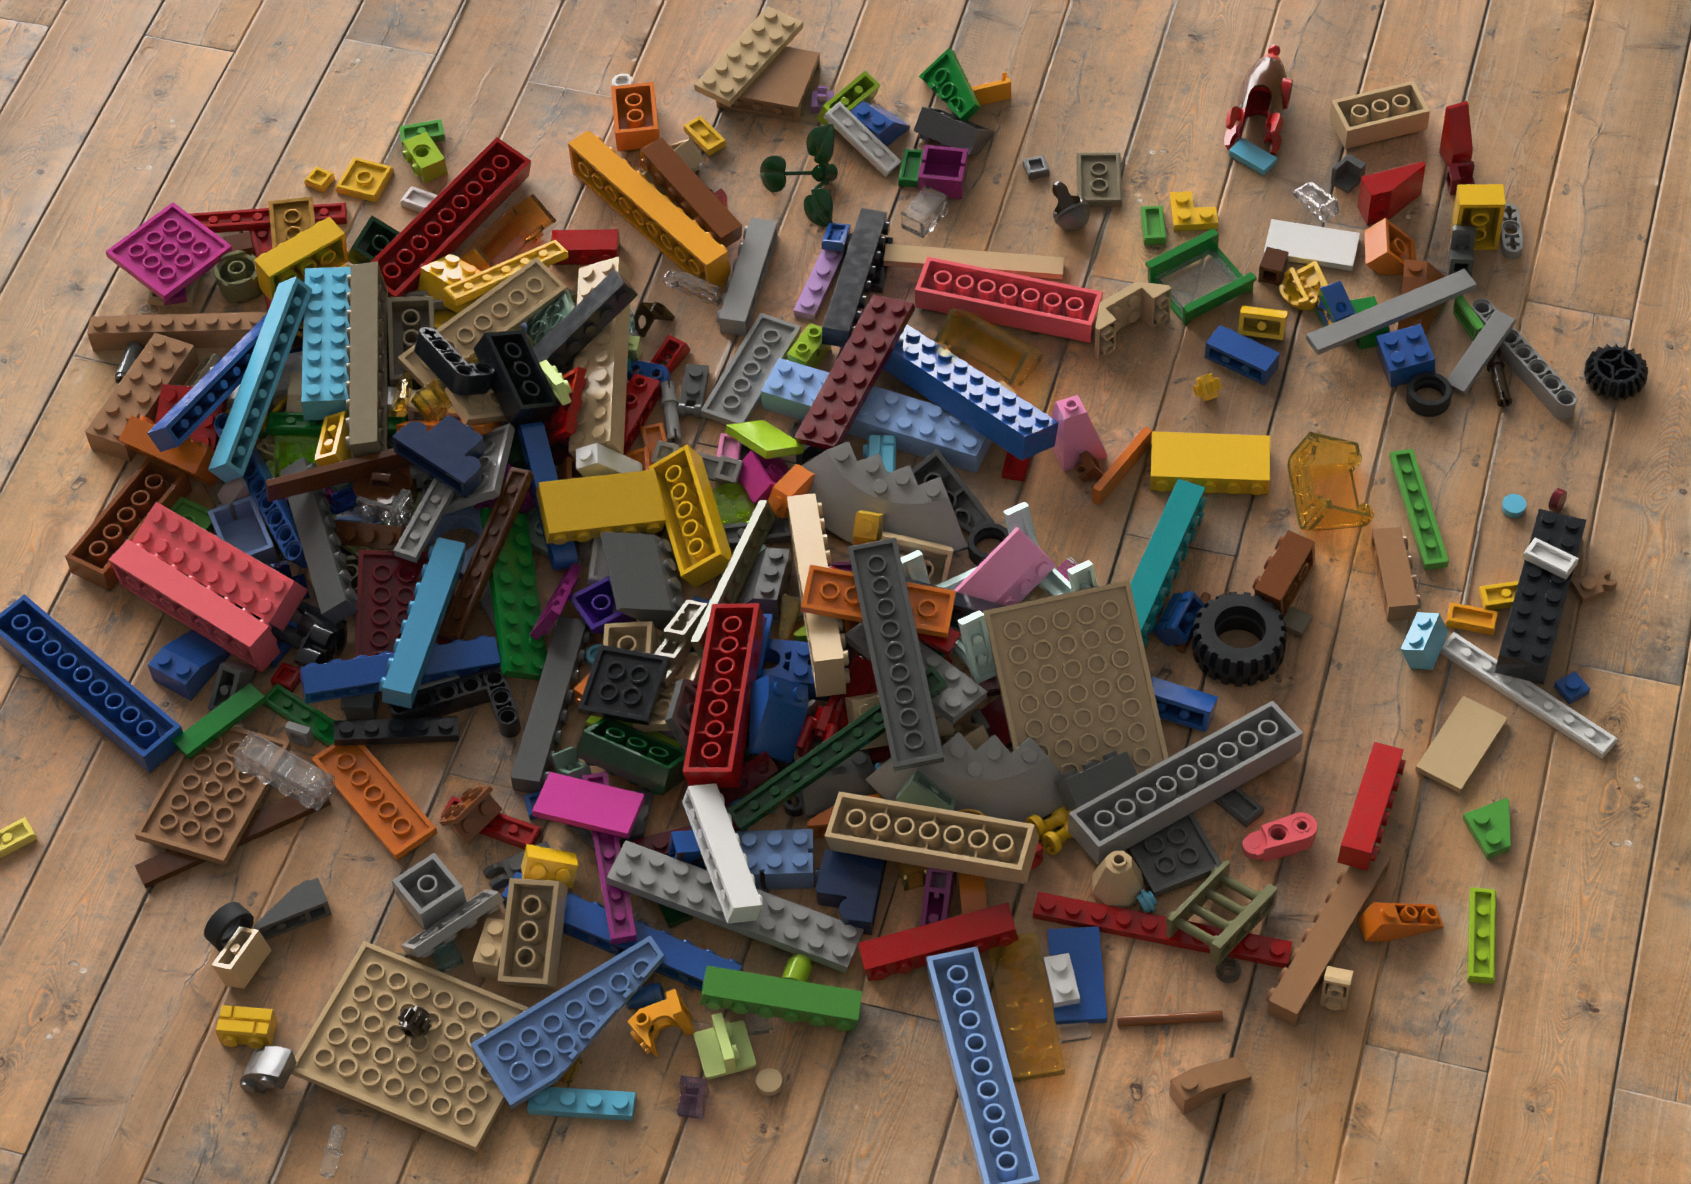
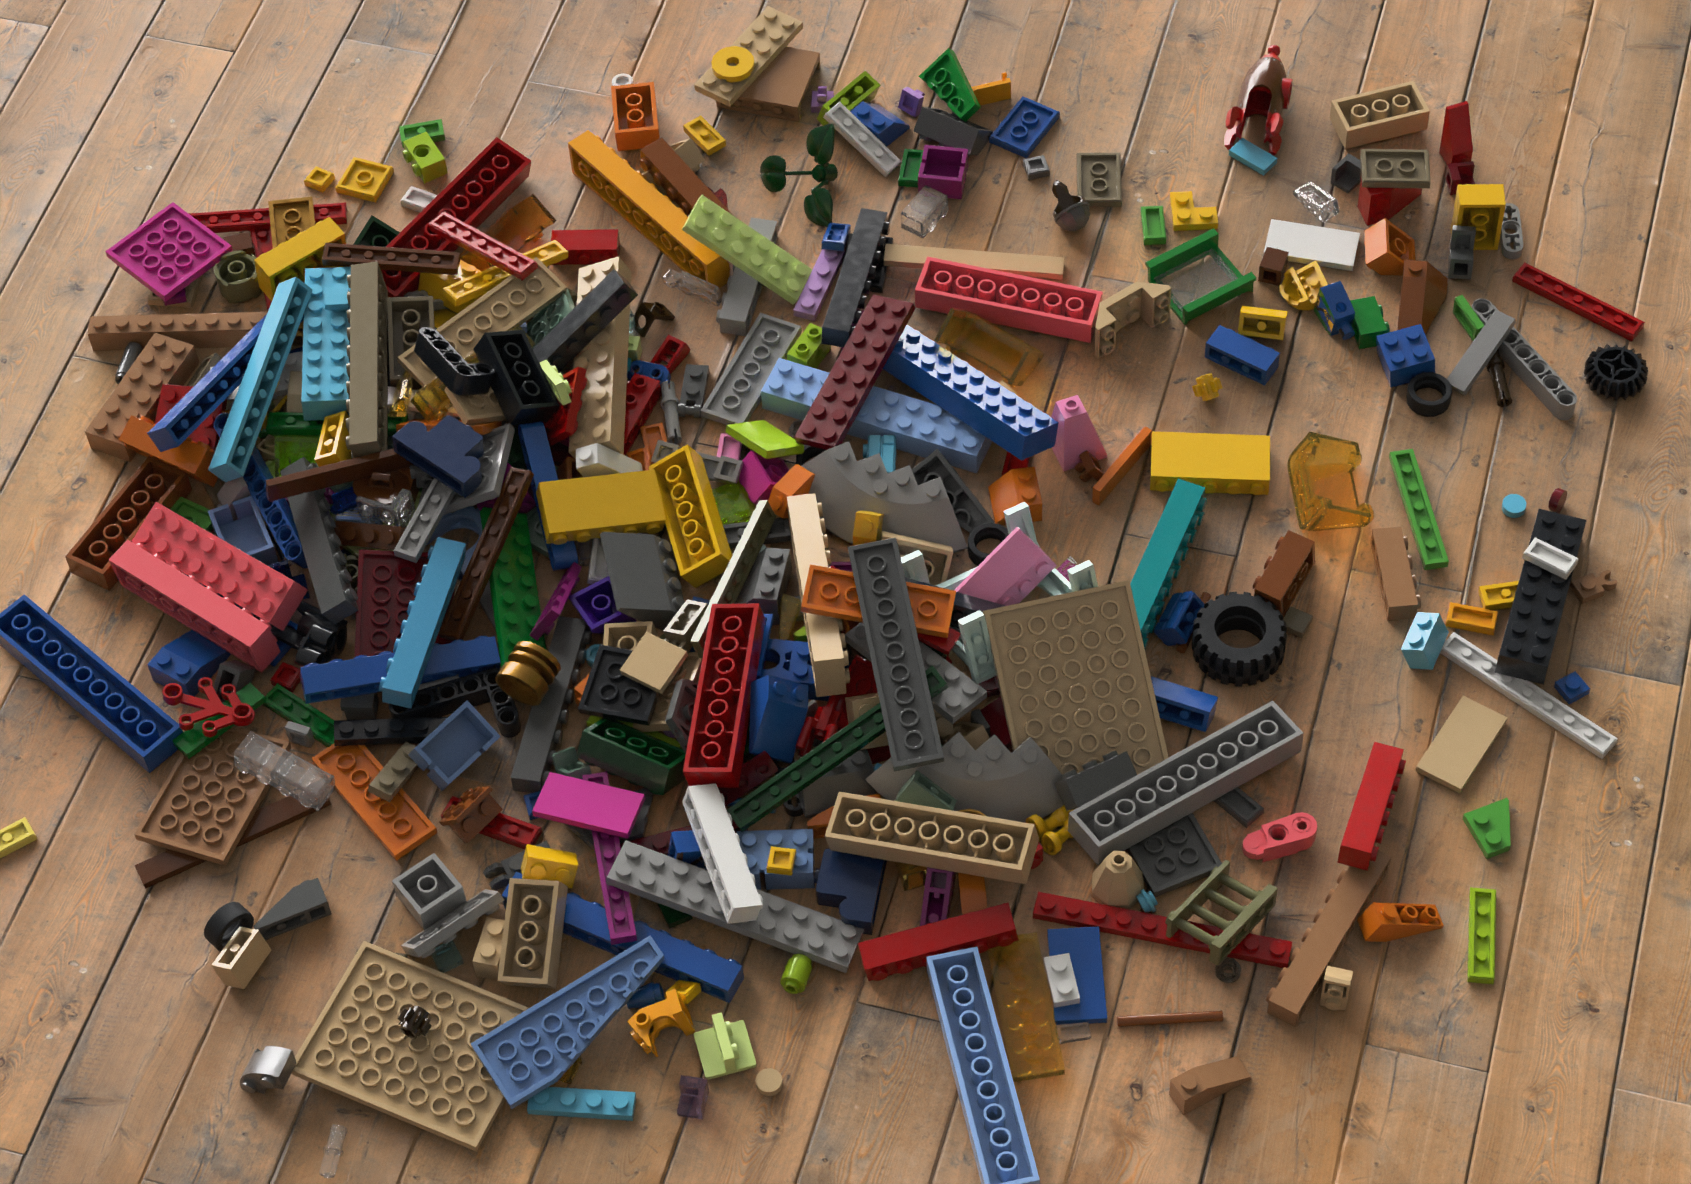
(239, 714): none -> red plant
(246, 1026): yellow brick -> none
(336, 299): none -> medium azure tile
(392, 258): none -> reddish brown plate
(394, 774): none -> dark tan plate
(454, 745): none -> medium blue piece
(483, 246): none -> red tile
(528, 673): none -> pearl gold wheel
(654, 662): none -> tan tile
(686, 990): none -> yellow tile
(733, 54): none -> yellow tile
(747, 249): none -> yellowish green plate
(758, 1025): clear plate -> none
(780, 998): bright green brick -> none
(781, 861): none -> yellow tile
(911, 101): none -> medium lavender tile
(1015, 488): none -> orange slope
(1024, 127): none -> blue tile
(1391, 311): light grey tile -> none
(1395, 168): none -> dark tan tile
(1578, 301): none -> red tile

